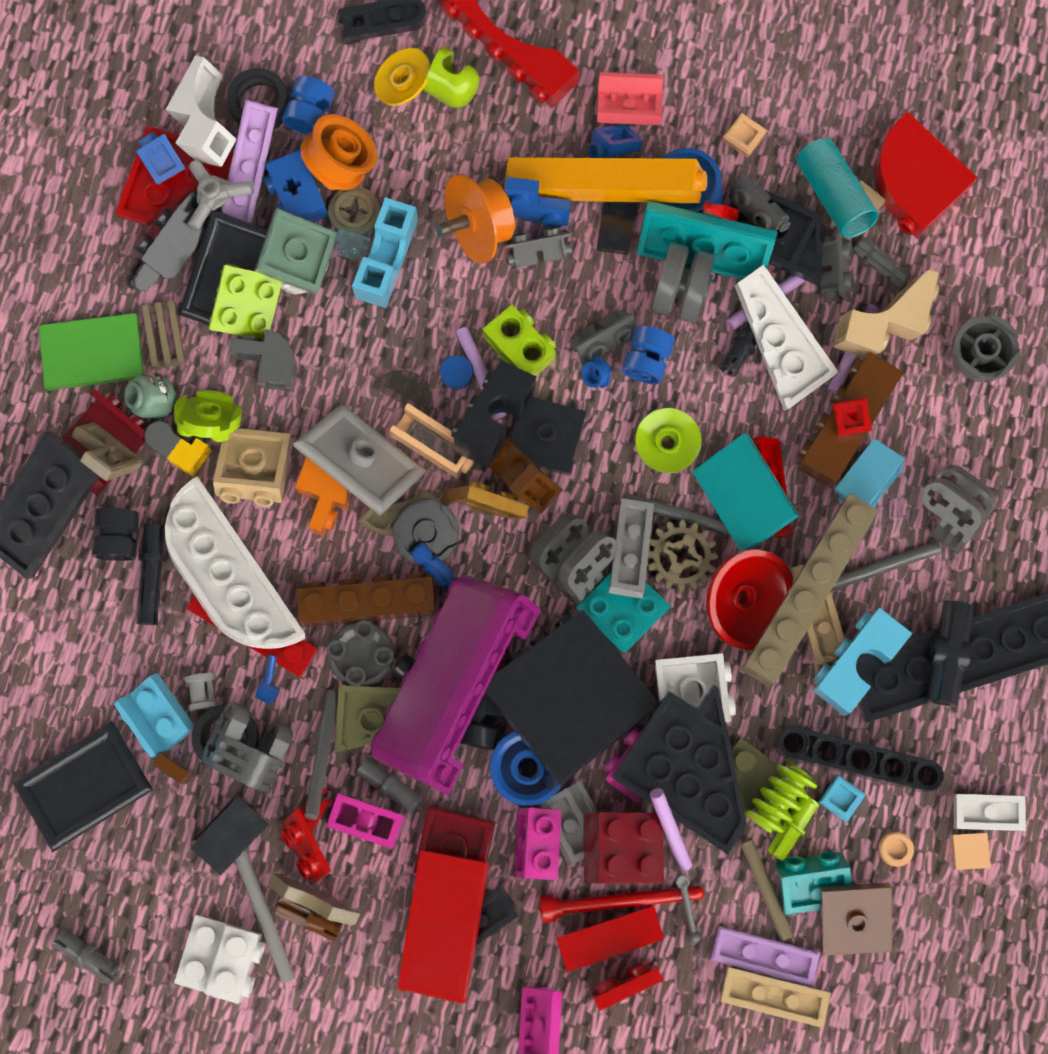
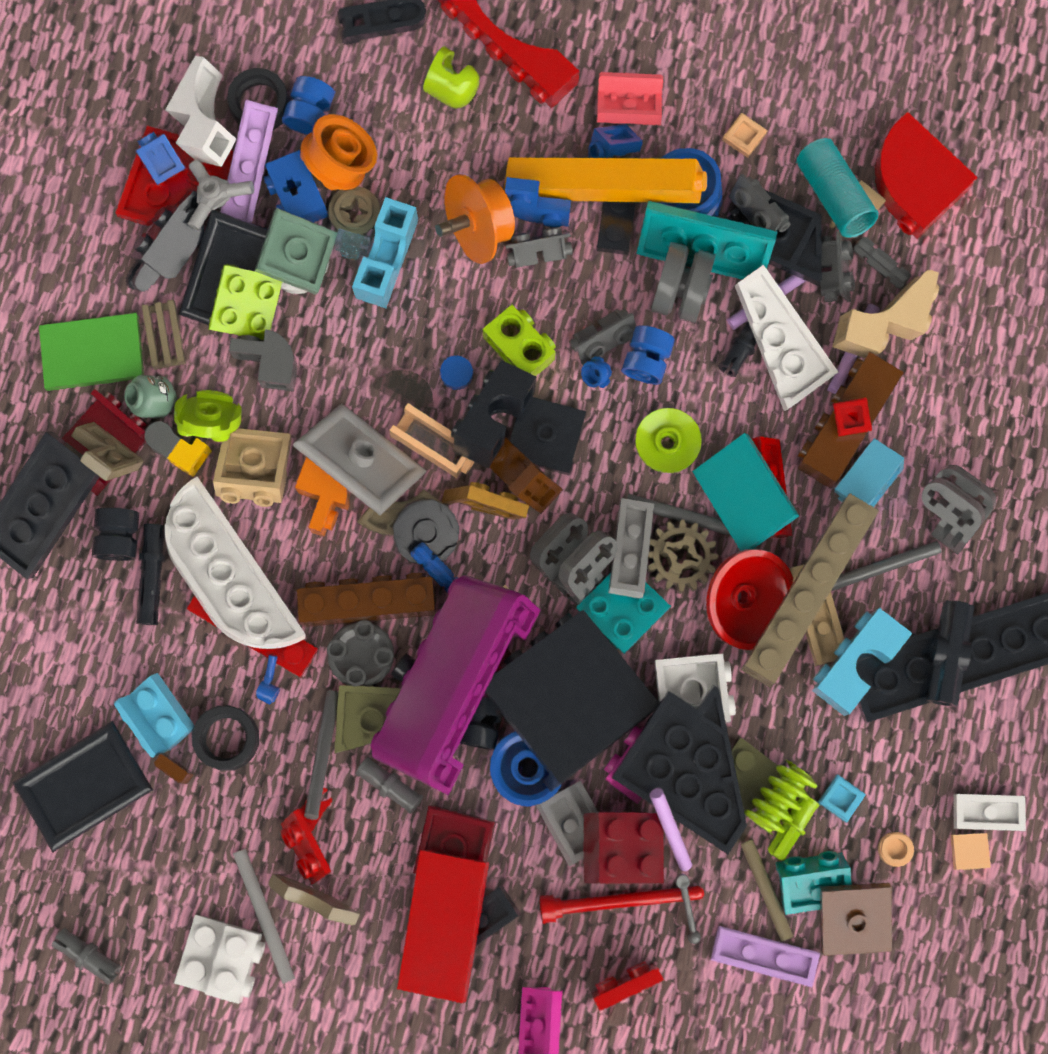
(201, 691): light grey bush -> none
(228, 834): black brick -> none
(242, 762): dark grey piece -> none
(308, 919): reddish brown axle -> none
(366, 821): dark pink brick -> none
(401, 76): yellow dish -> none
(474, 358): lavender bar -> none
(537, 843): dark pink bracket -> none
(609, 938): red slope -> none
(721, 211): red piece -> none
(775, 997): tan plate -> none
(875, 760): black beam -> none
(985, 348): dark grey cylinder -> none

